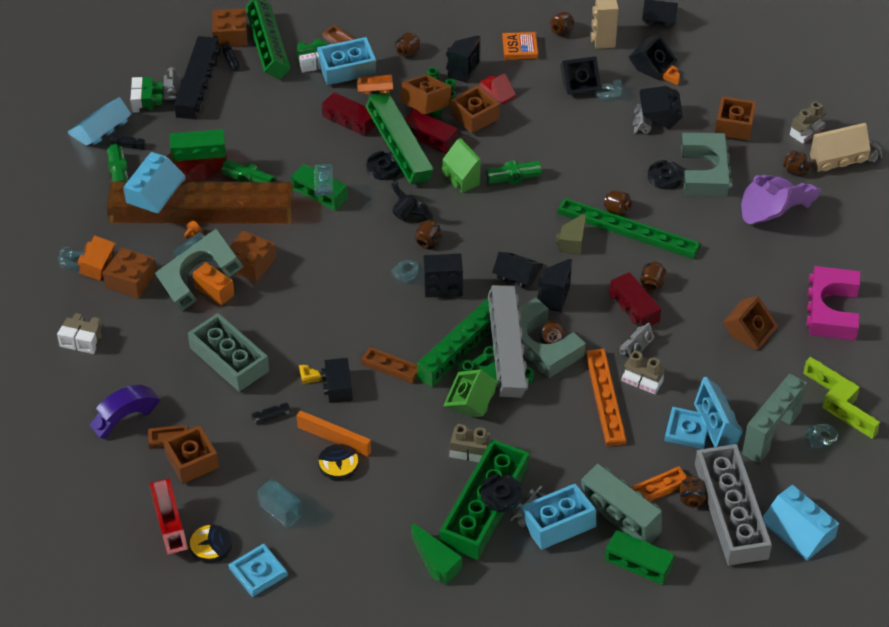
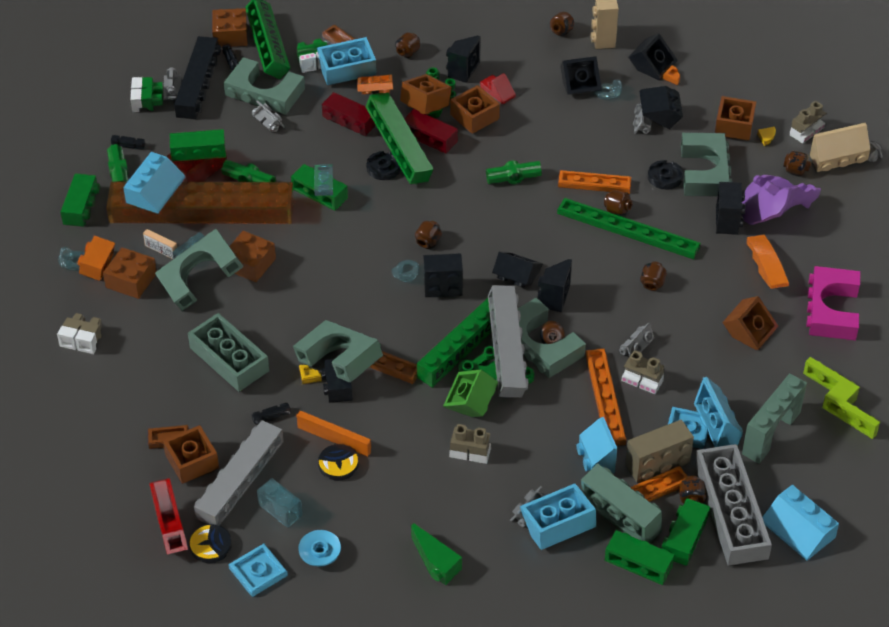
(79, 200): none -> green brick
(101, 122): medium azure slope -> none
(122, 403): dark purple arch -> none
(159, 243): none -> tile
(193, 229): orange tile -> none
(213, 284): orange brick -> none
(238, 474): none -> light grey brick
(264, 112): none -> light grey hinge
(278, 98): none -> sand green arch
(319, 541): none -> medium azure dish
(329, 336): none -> sand green arch
(407, 205): black piece -> none
(462, 166): bright green slope -> none
(470, 521): green brick -> none
(501, 493): black tile -> none
(520, 45): orange tile -> none
(571, 236): olive slope -> none
(594, 181): none -> orange tile
(597, 446): none -> medium azure slope
(634, 300): dark red brick -> none
(659, 12): black slope -> none
(659, 451): none -> dark tan brick
(686, 530): none -> green brick
(729, 208): none -> black brick
(766, 135): none -> yellow tile
(768, 262): none -> orange slope
(818, 441): clear light blue piece -> none

